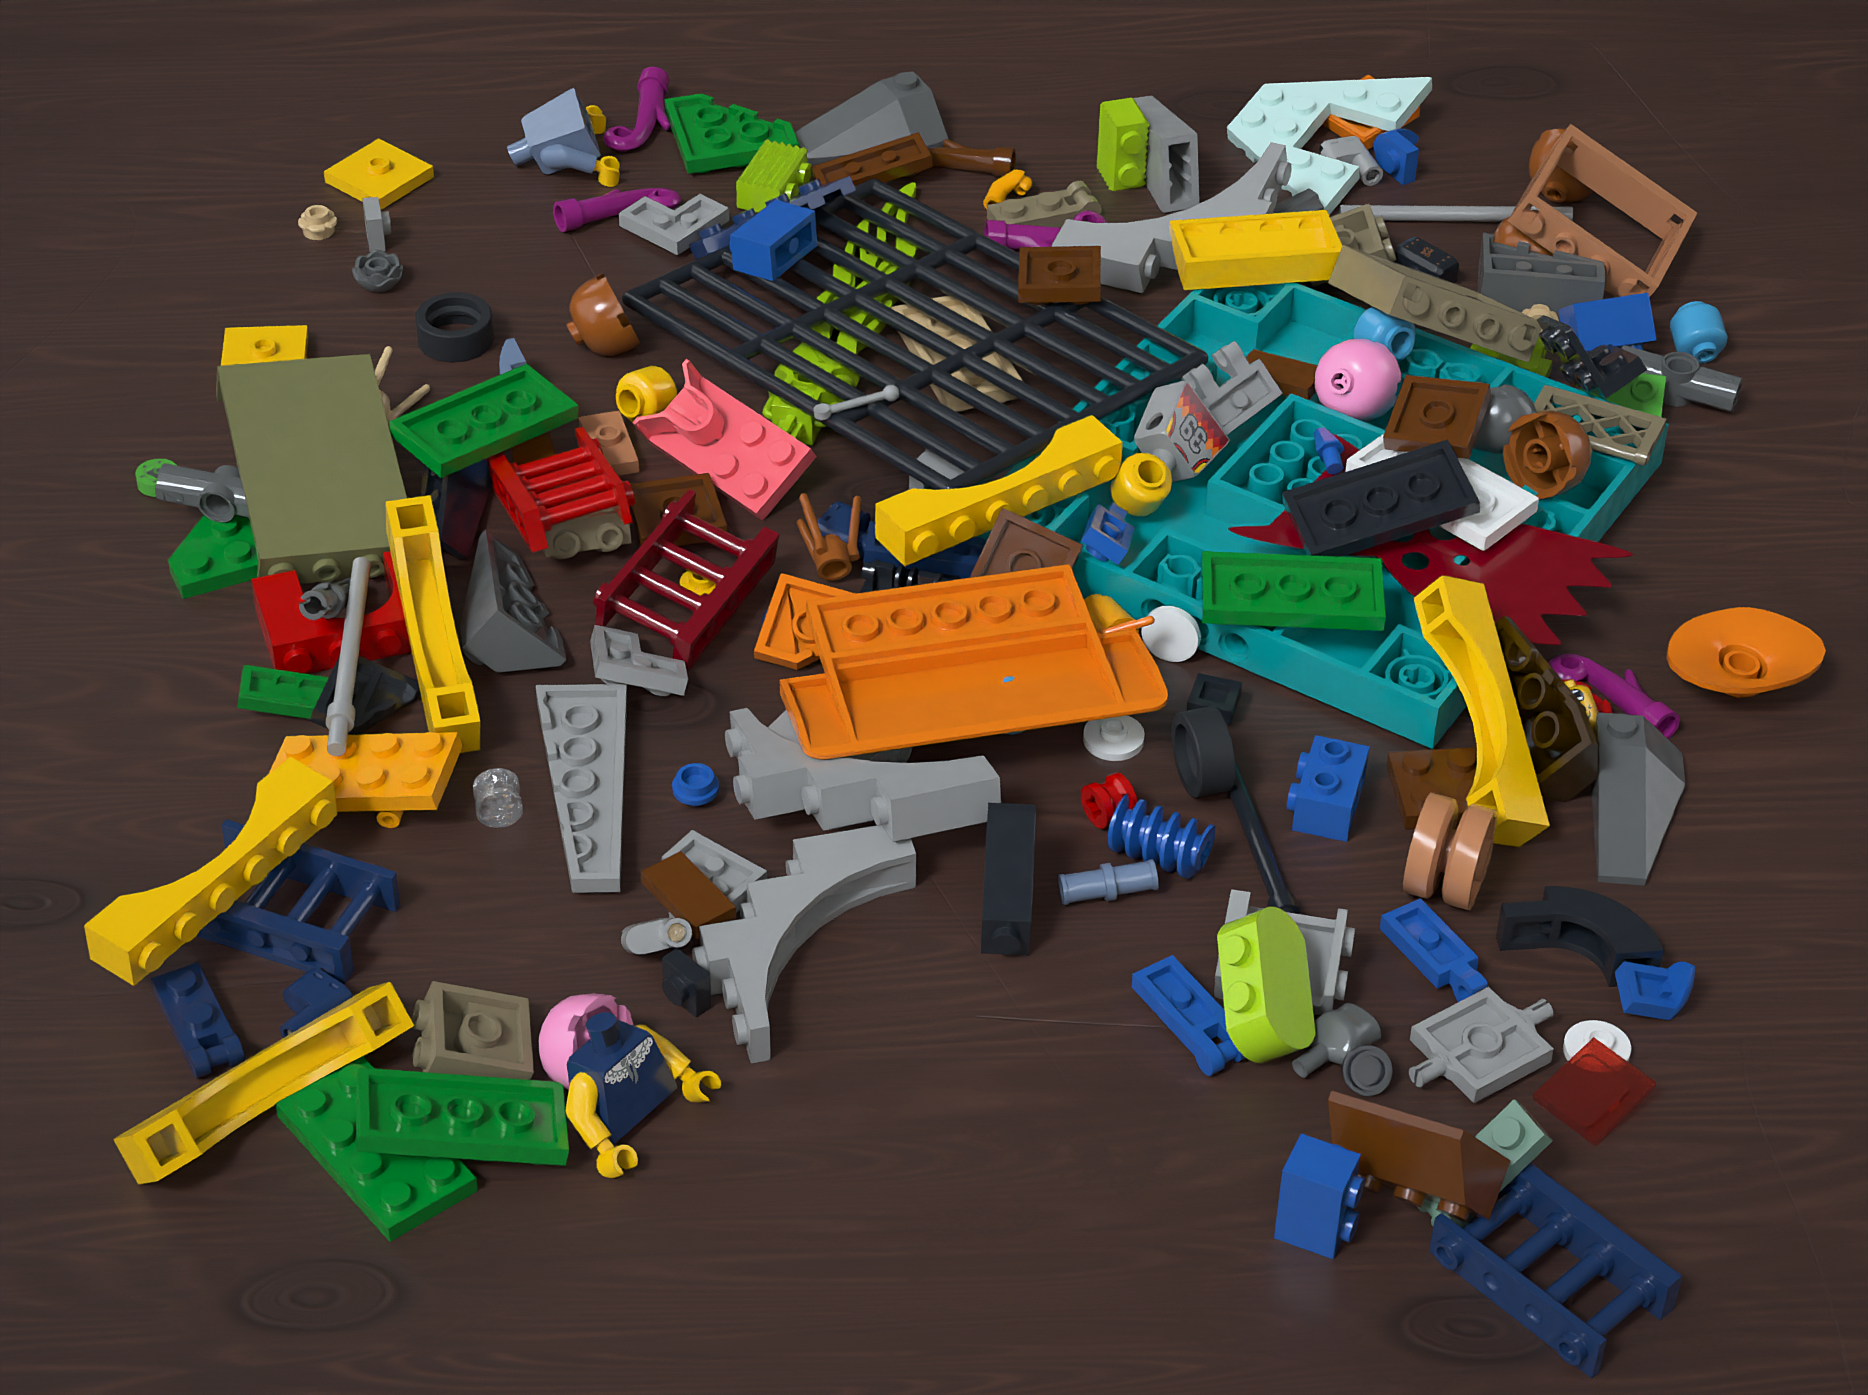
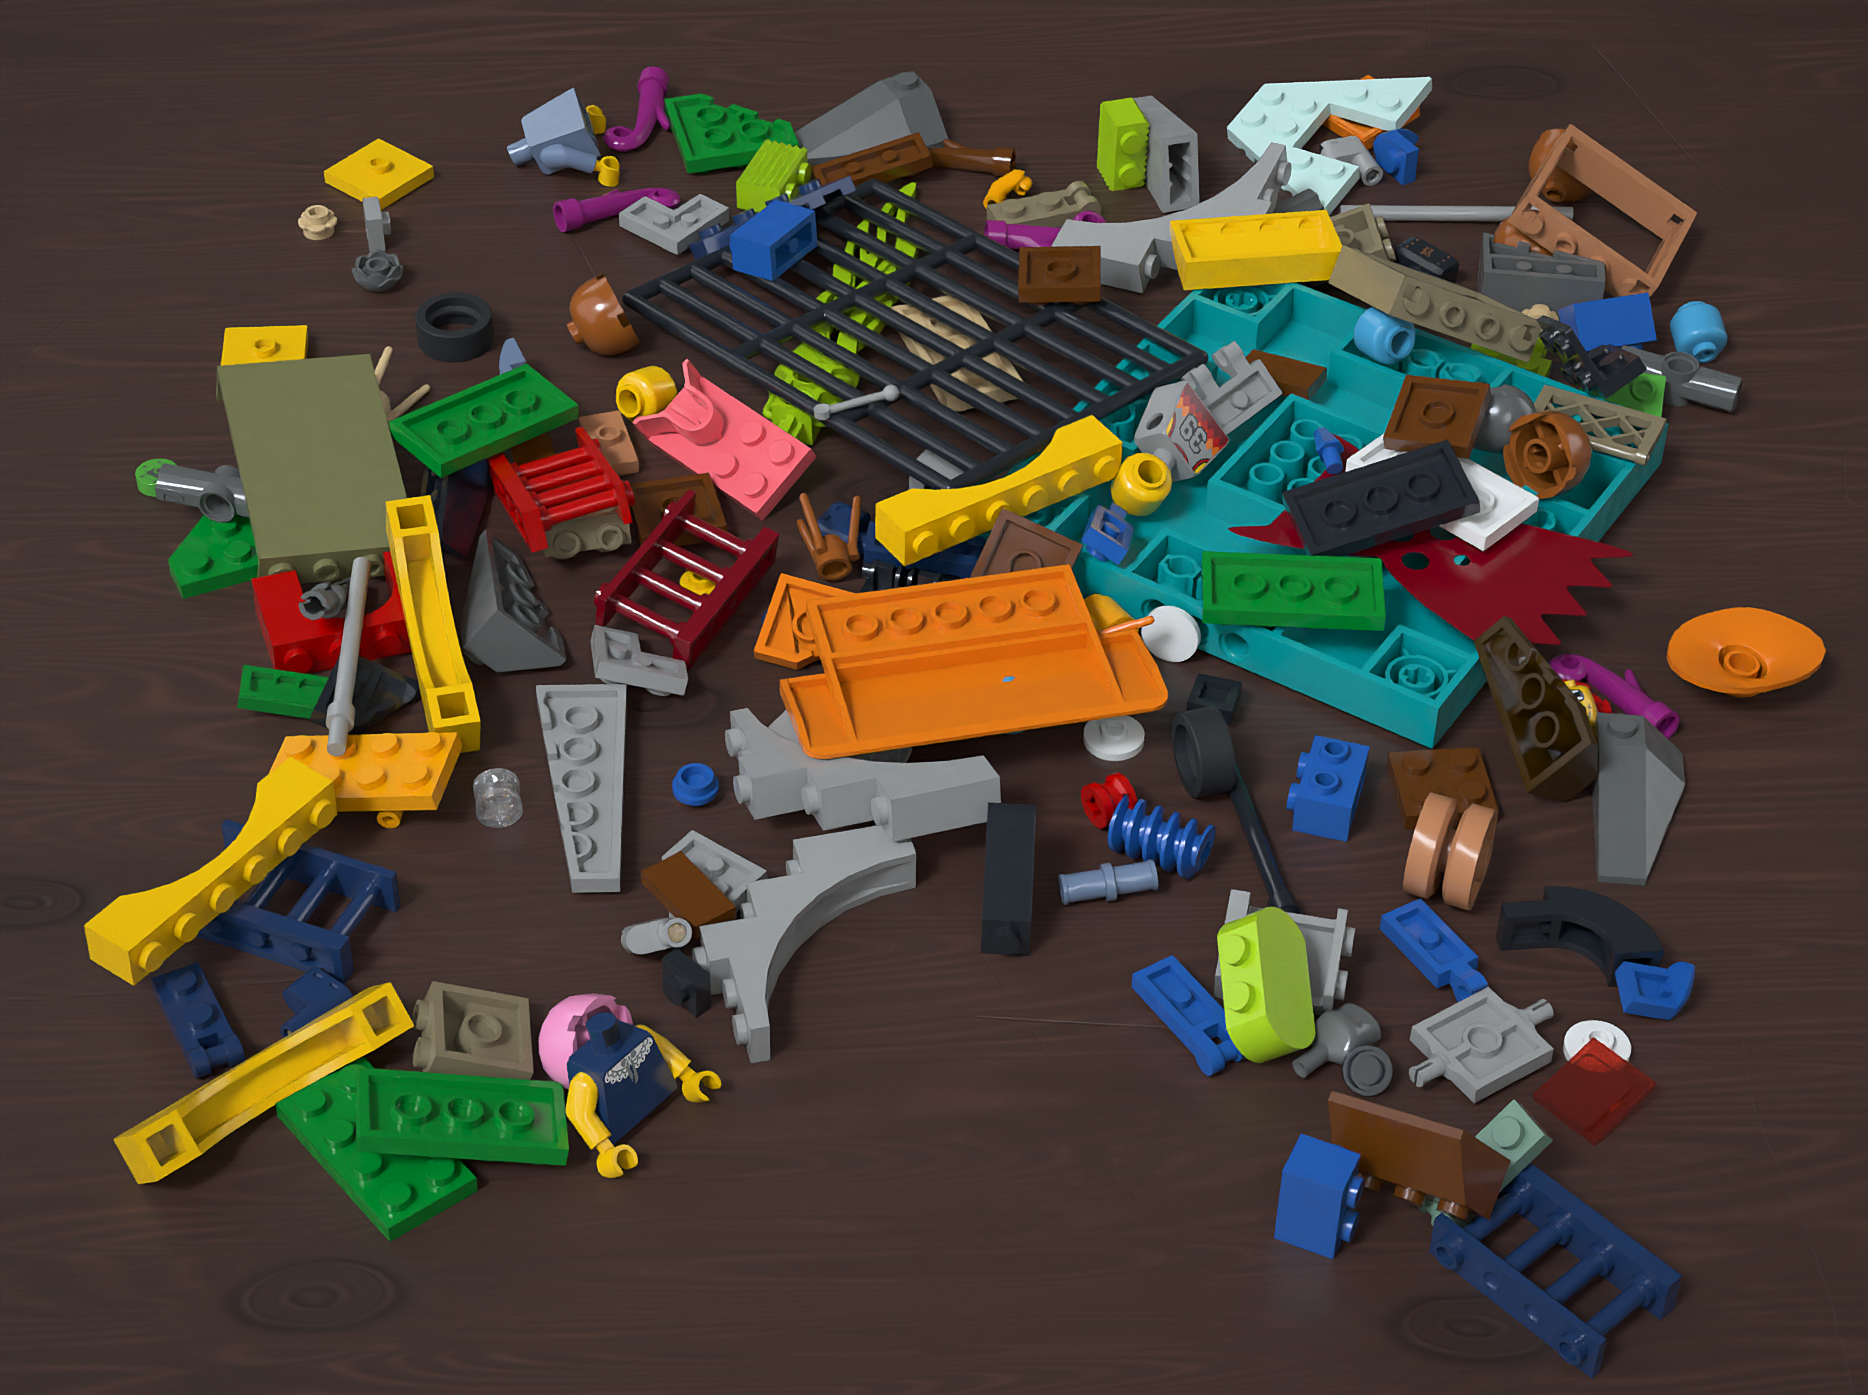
(1358, 379): bright pink cylinder -> none
(1464, 635): yellow arch -> none

